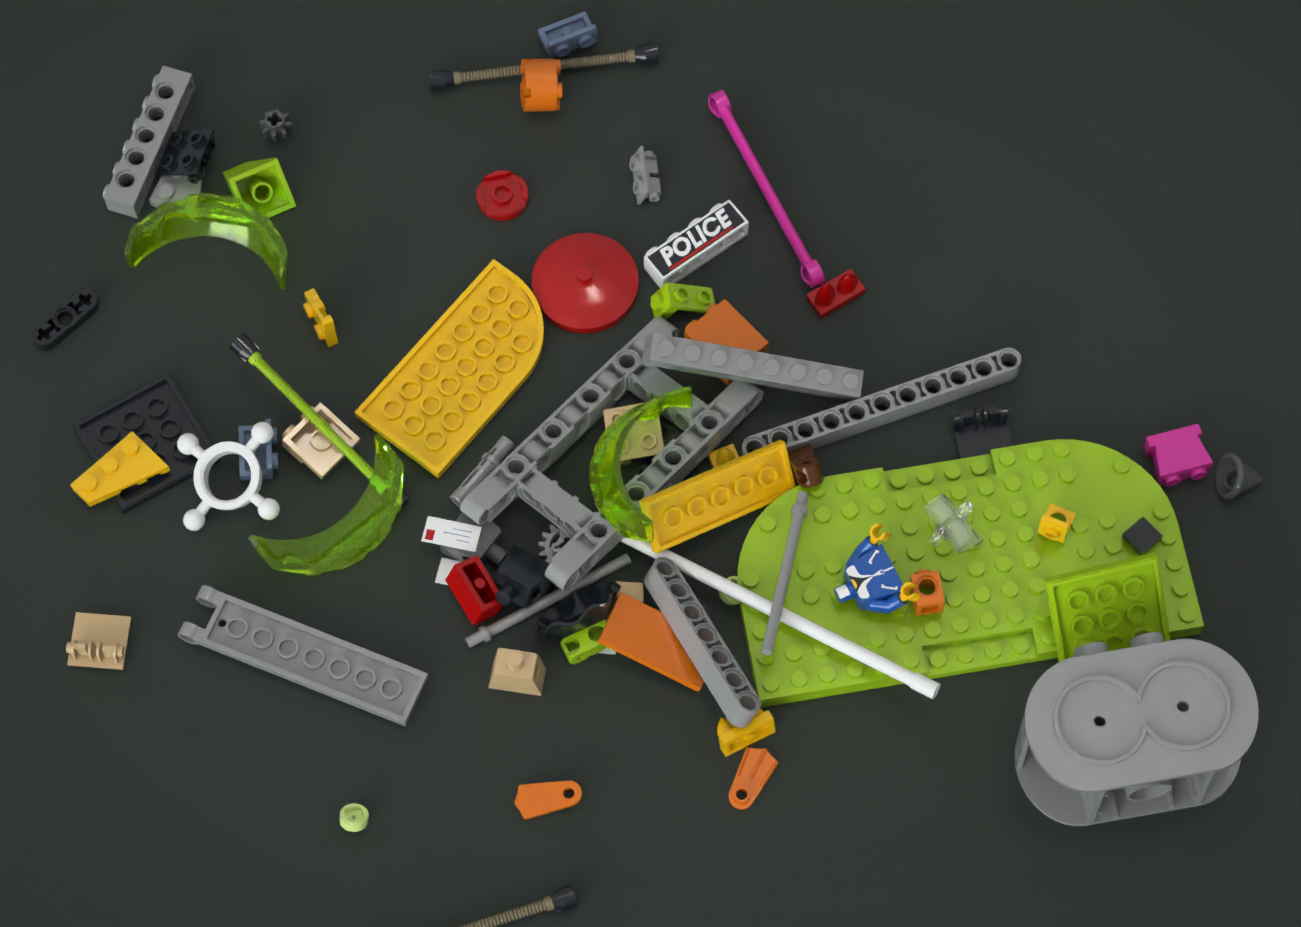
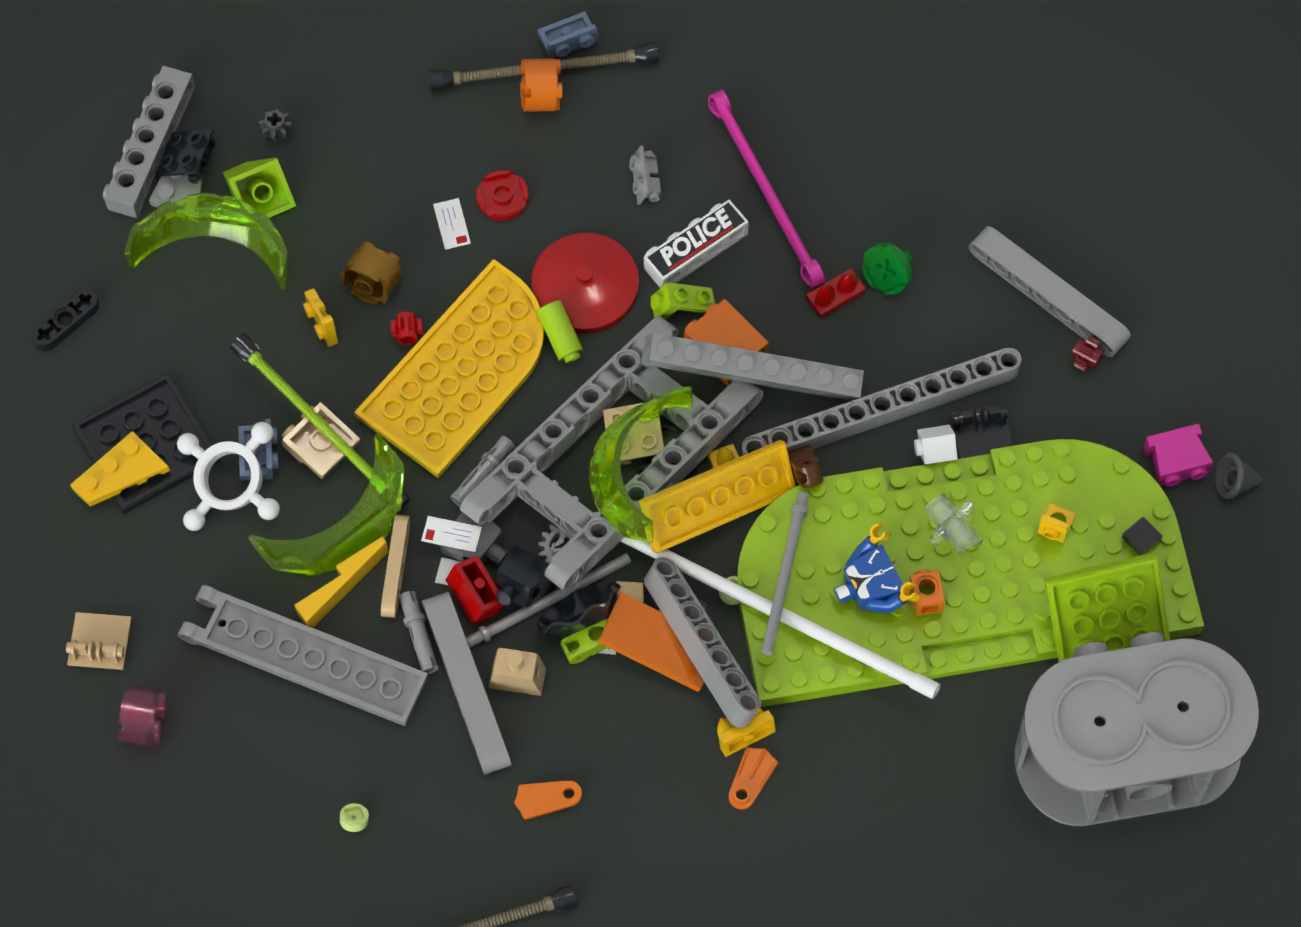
(140, 716): none -> clear pink brick
(350, 572): none -> yellow slope
(371, 274): none -> pearl gold brick
(395, 566): none -> tan beam
(406, 328): none -> red gear
(415, 622): none -> light grey pin
(451, 223): none -> white sticker
(466, 683): none -> light grey beam
(560, 331): none -> lime brick
(887, 268): none -> green tile
(936, 444): none -> white brick
(1049, 290): none -> light grey beam
(1087, 353): none -> dark red gear

